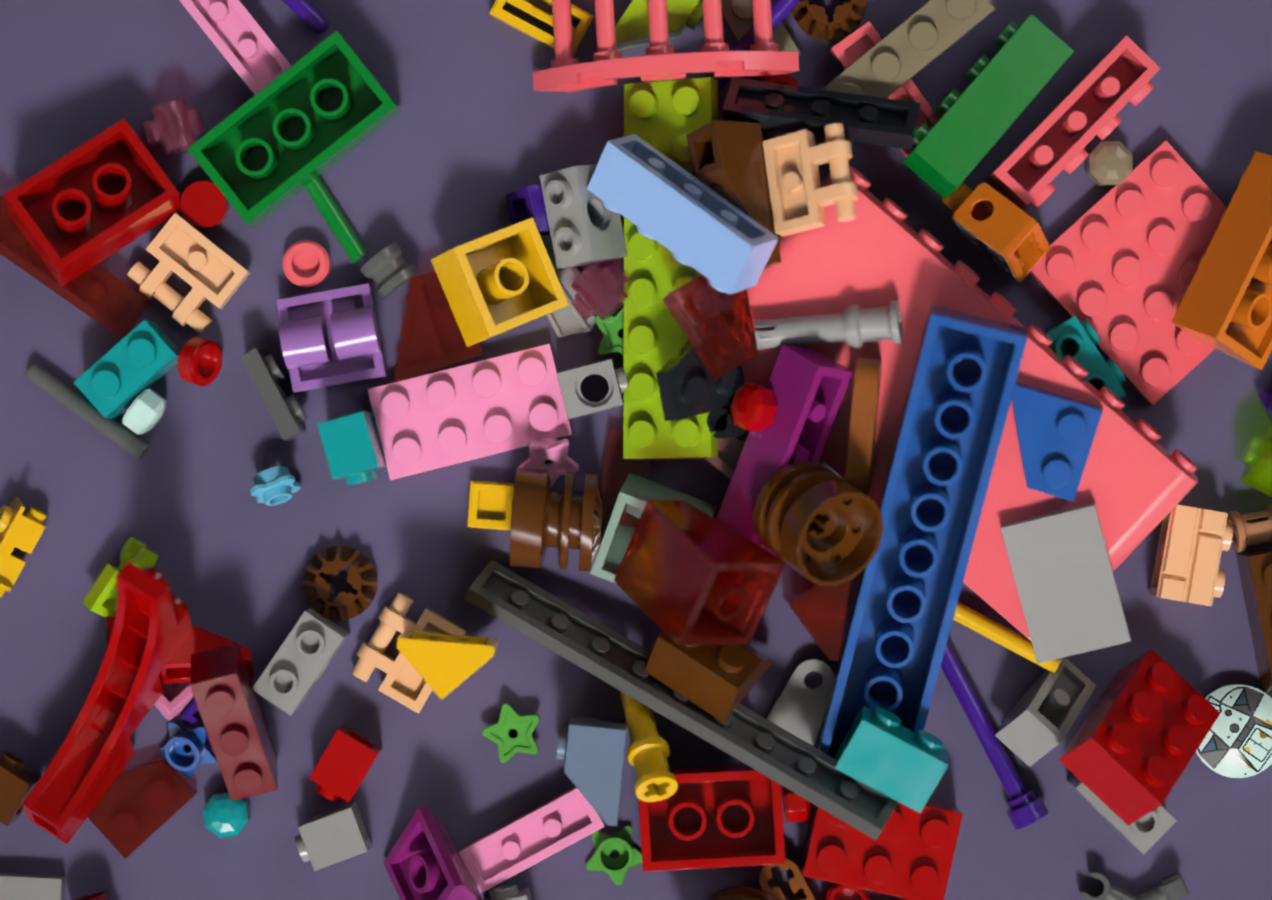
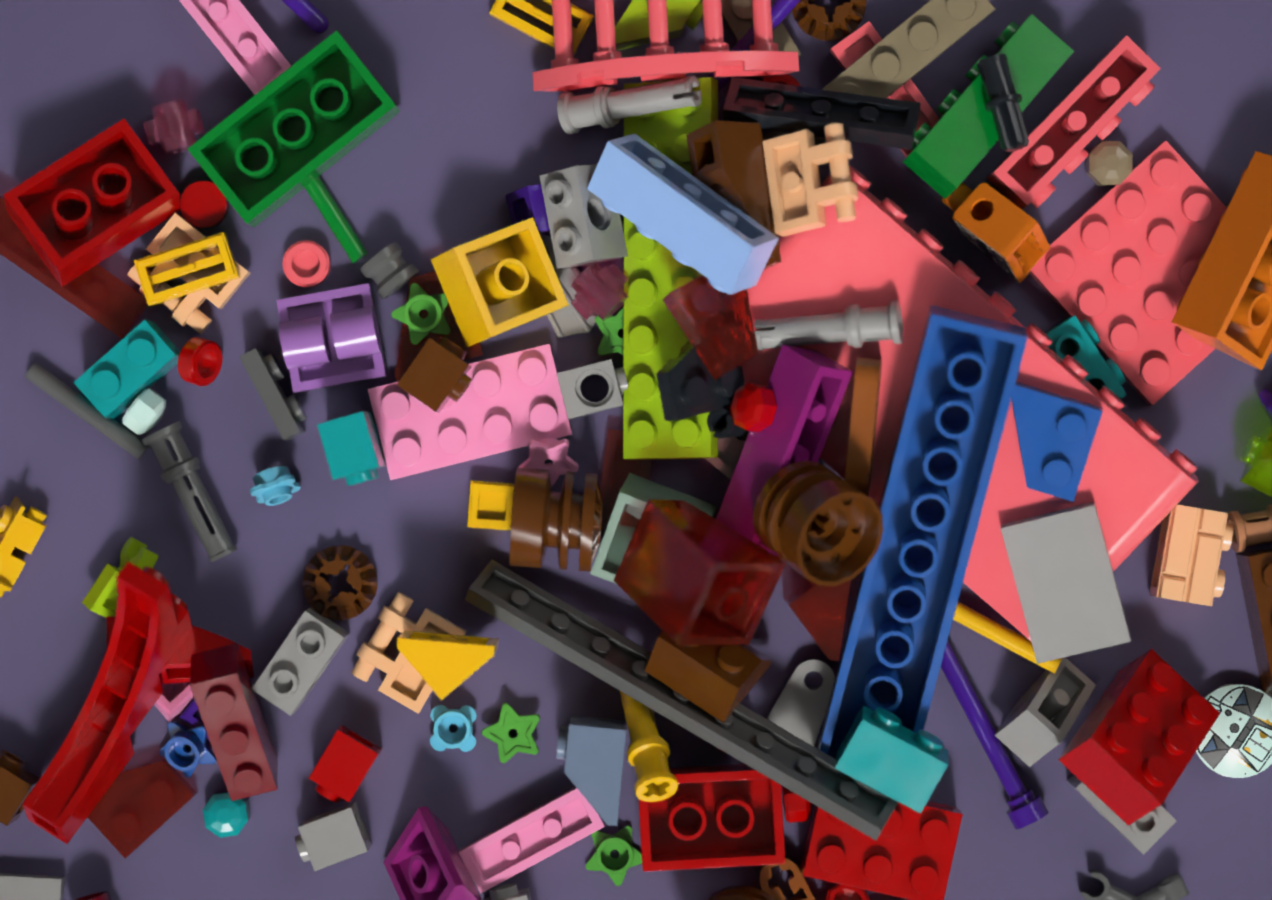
(216, 544): none -> dark grey pin
(225, 256): none -> yellow tile
(419, 301): none -> bright green plate
(437, 374): none -> reddish brown brick
(443, 737): none -> medium azure plate
(607, 106): none -> light grey pin
(1003, 102): none -> black axle

